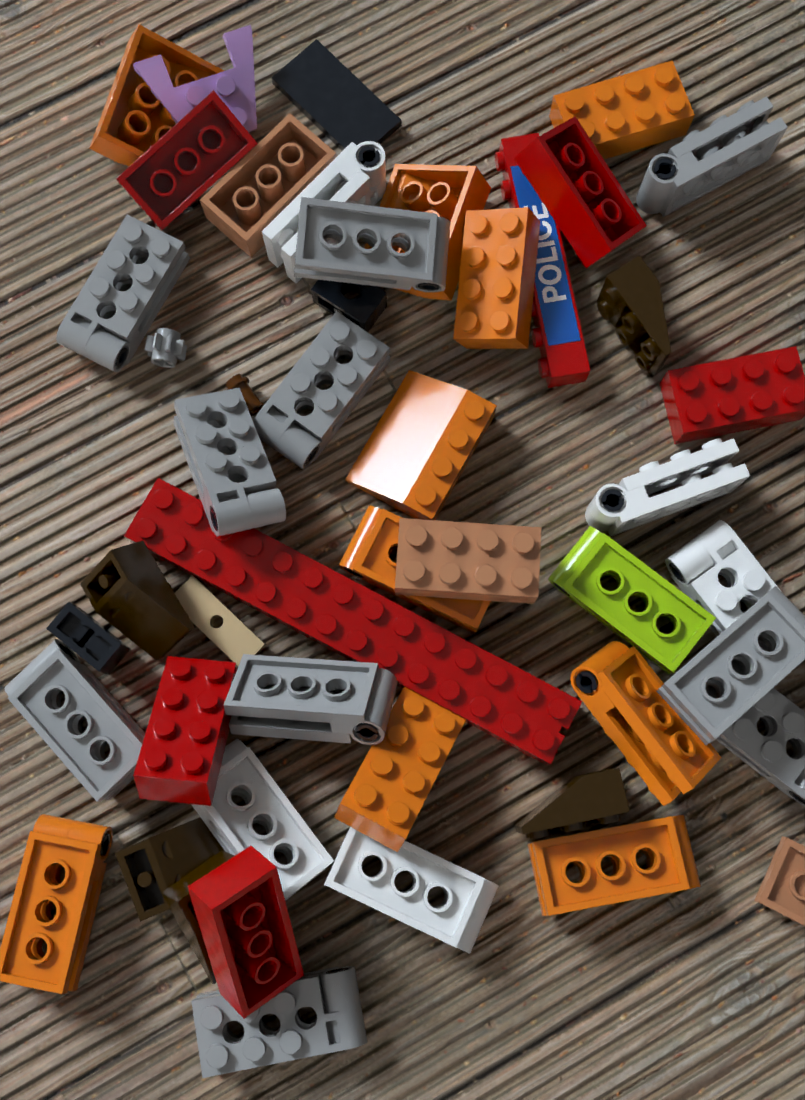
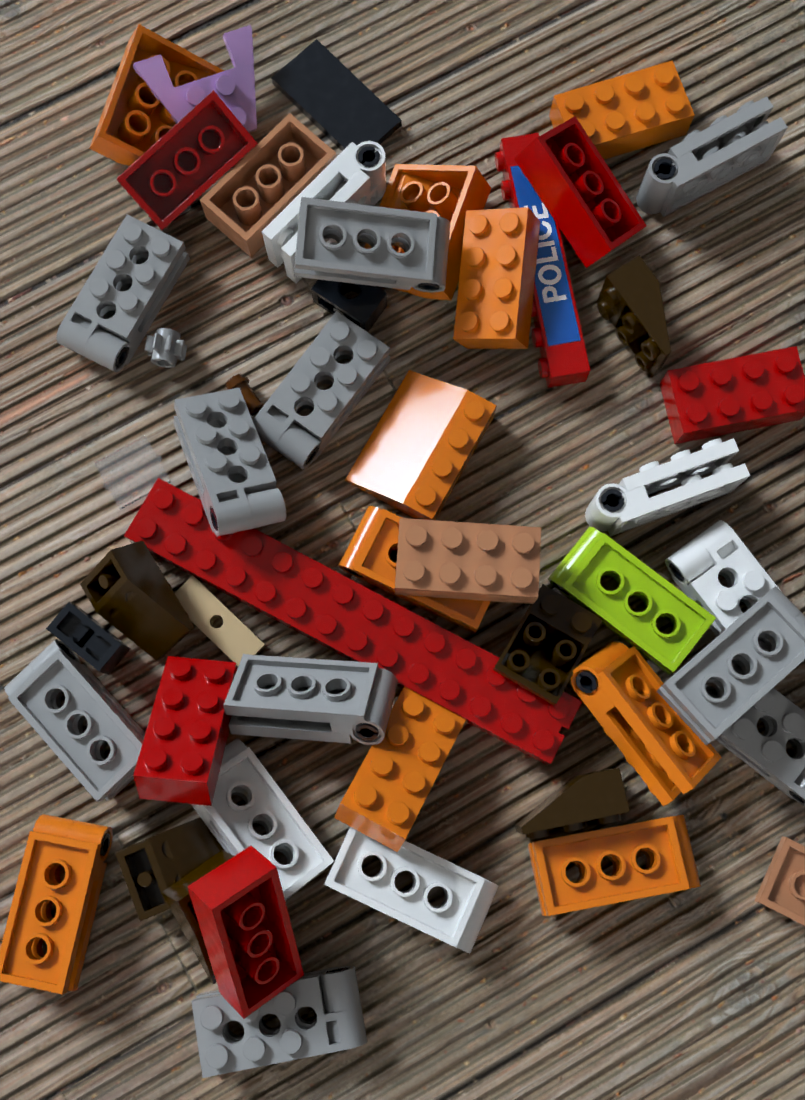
(131, 472): none -> clear piece
(548, 645): none -> dark brown slope

